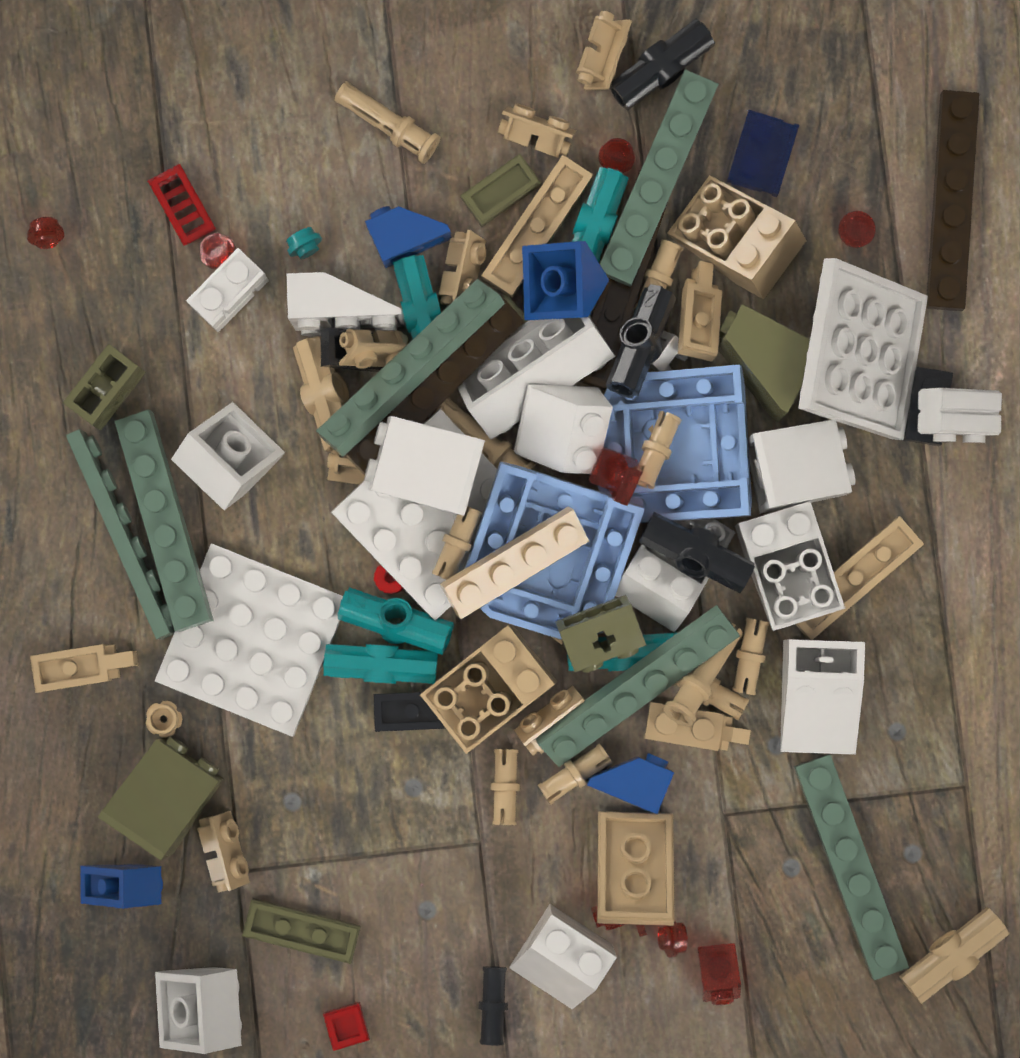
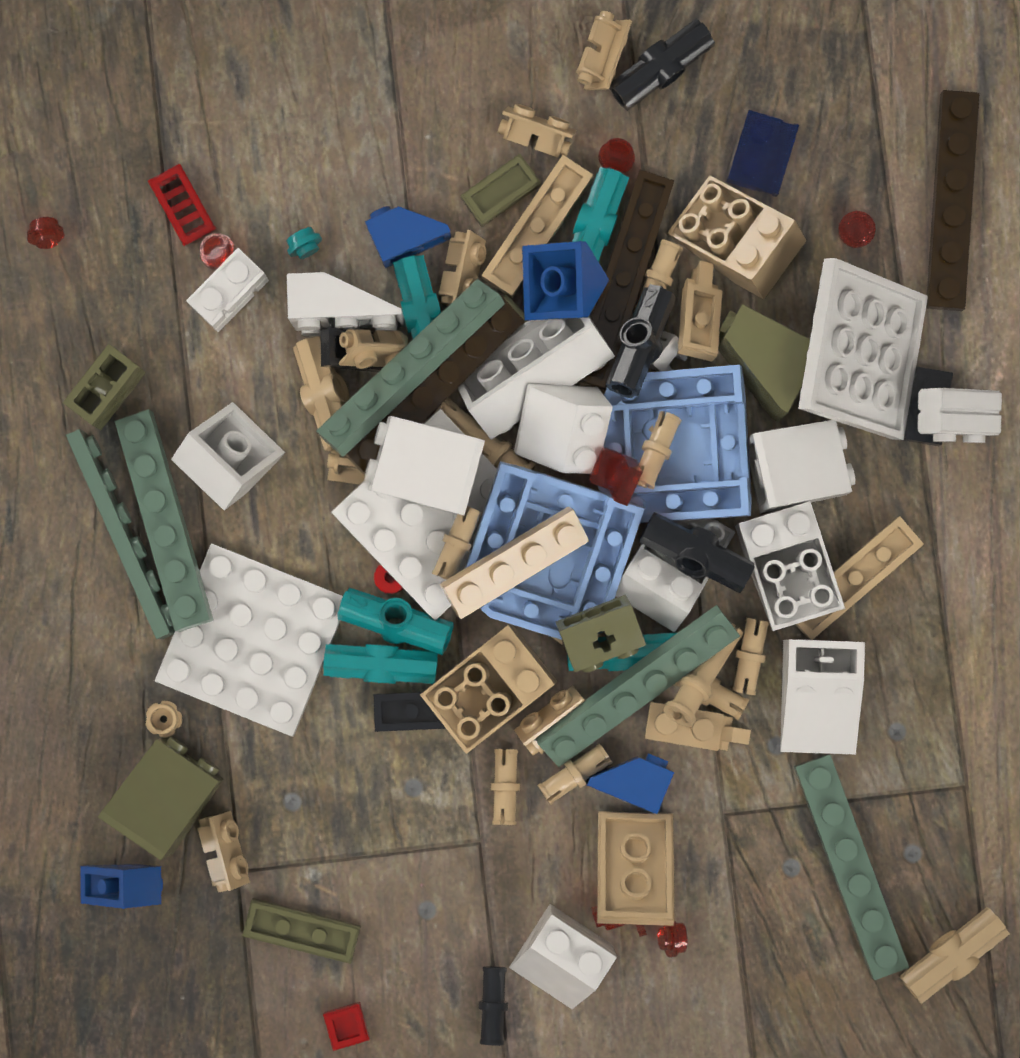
(79, 667): tan hinge -> none
(198, 1009): white slope -> none
(401, 130): tan pin -> none
(658, 177): sand green plate -> none
(719, 973): clear red bracket -> none

